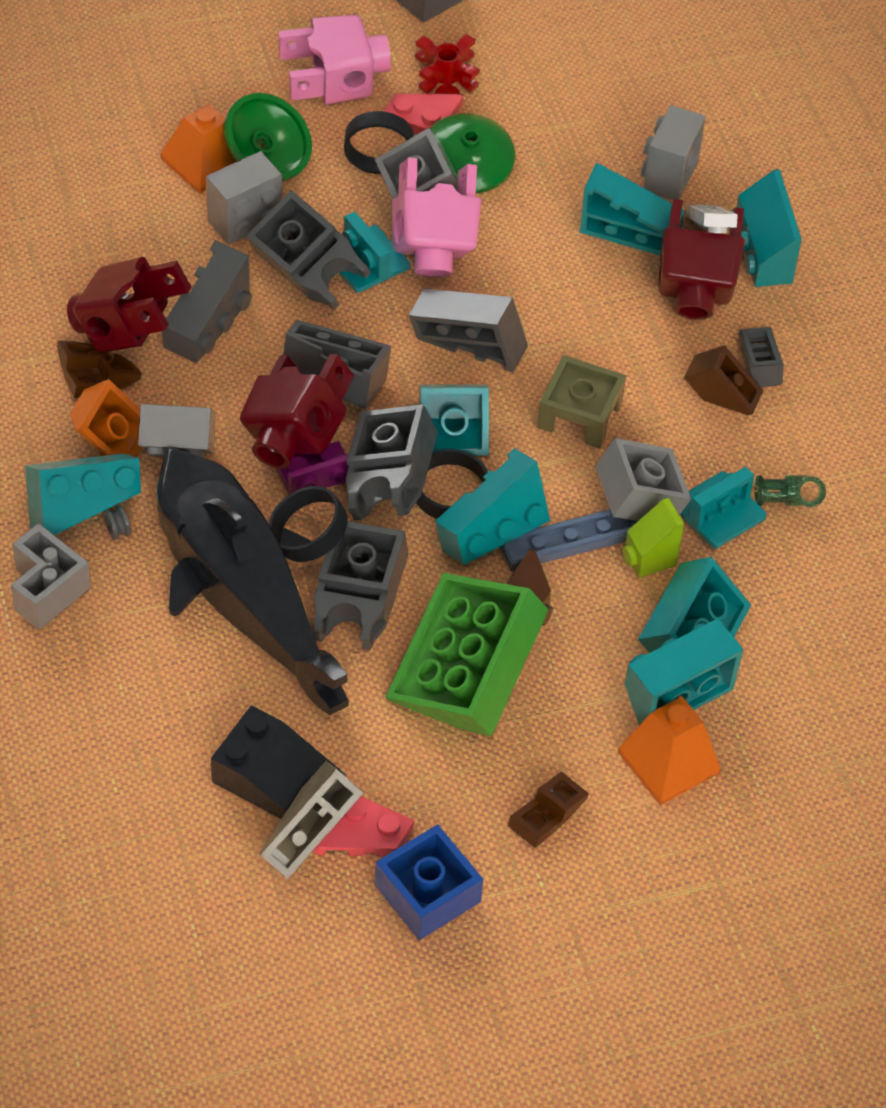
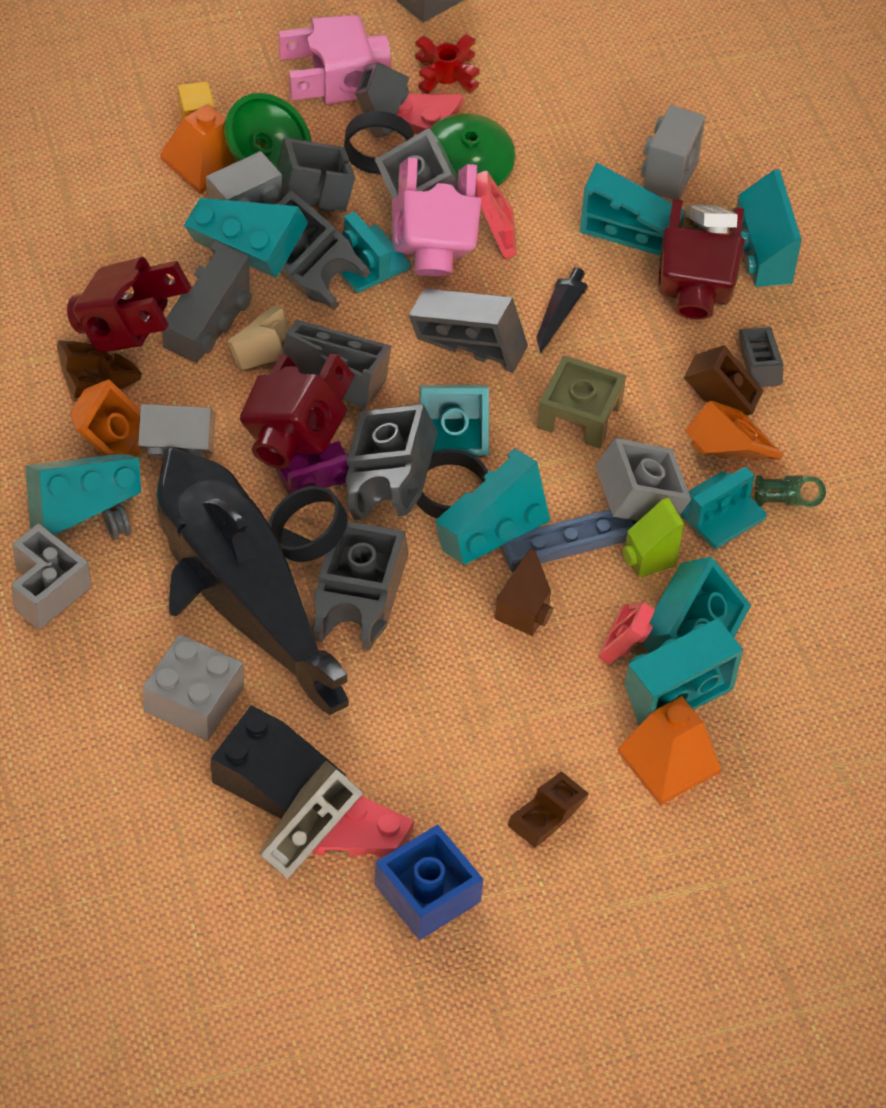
(193, 97): none -> yellow brick
(193, 687): none -> light grey brick
(255, 229): none -> teal wedge
(260, 340): none -> tan slope
(316, 173): none -> dark grey piece
(382, 91): none -> dark grey slope
(447, 89): red sticker -> none
(468, 652): bright green slope -> none
(498, 213): none -> coral wing
(564, 298): none -> black bar
(628, 628): none -> coral wing
(729, 434): none -> orange slope

